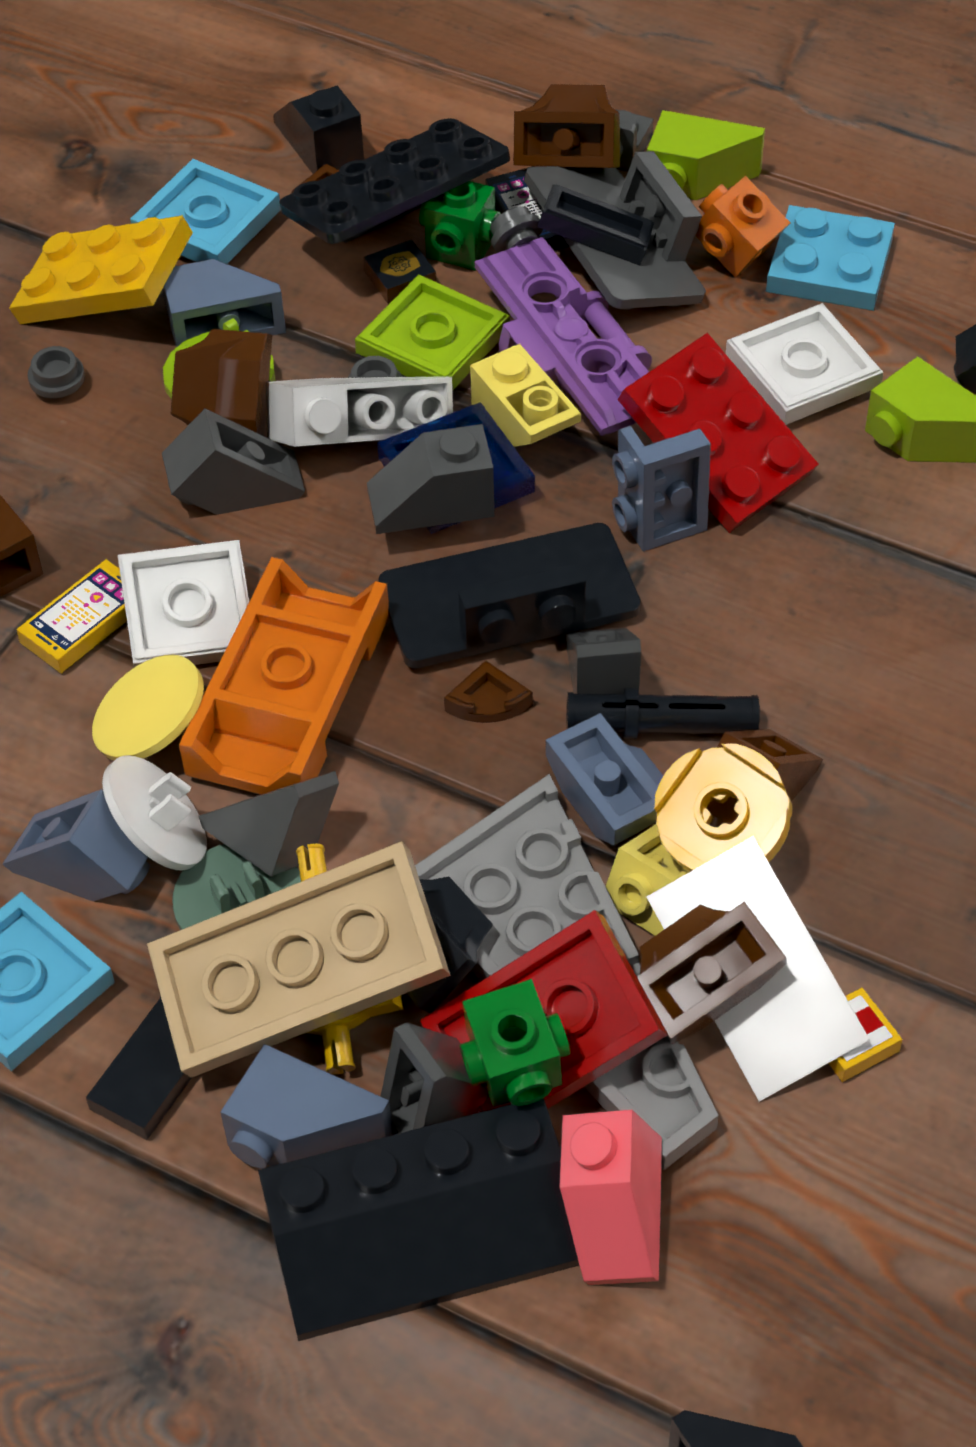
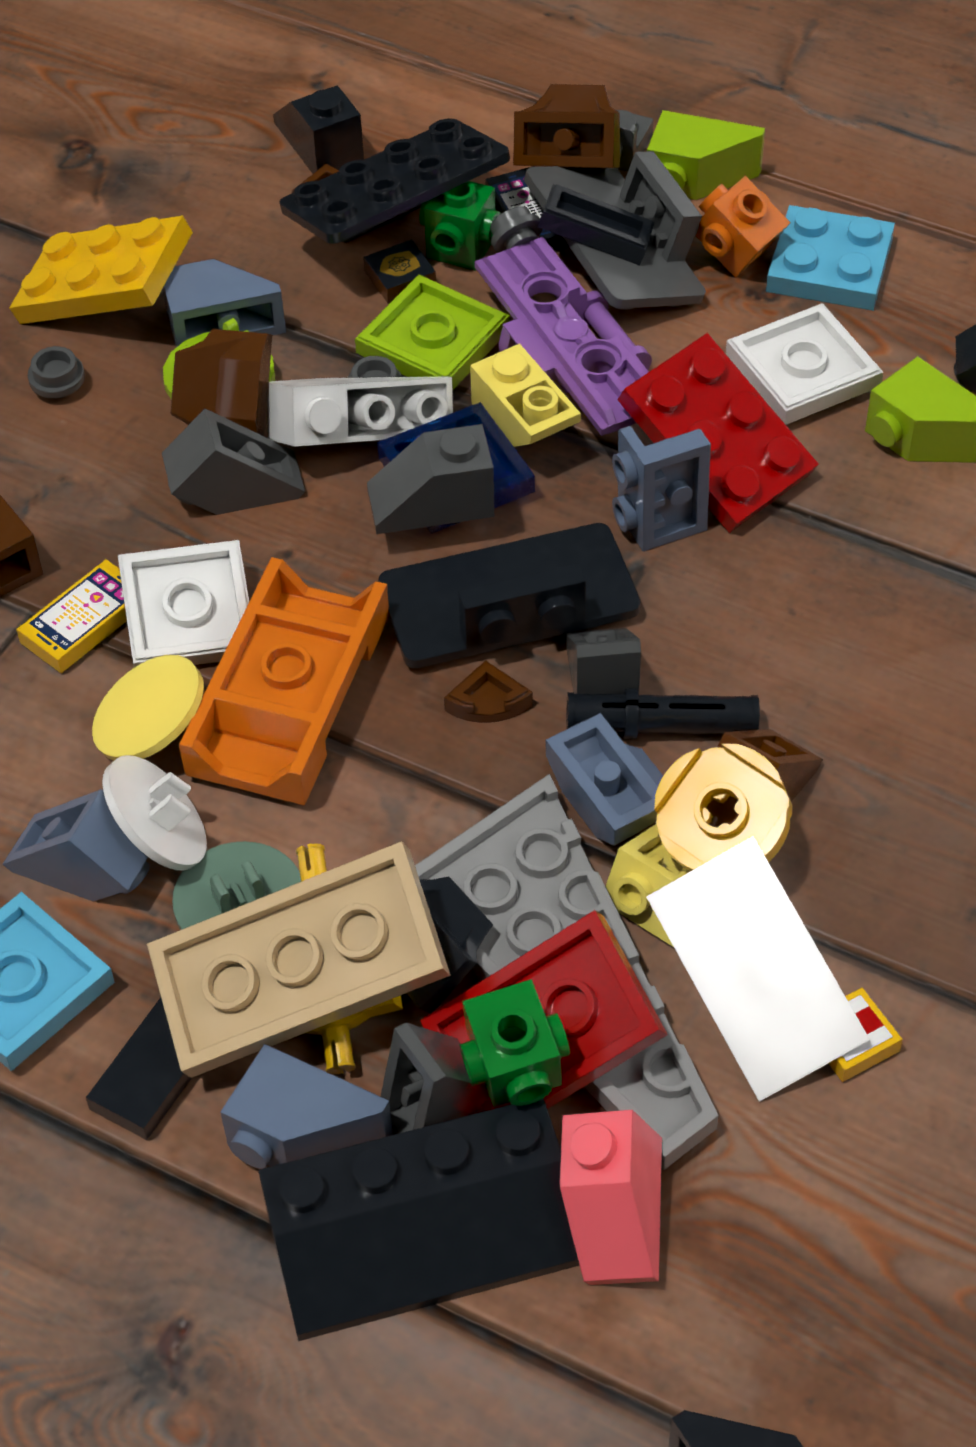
(218, 208): medium azure plate -> none
(275, 823): dark grey slope -> none
(706, 967): slope -> none

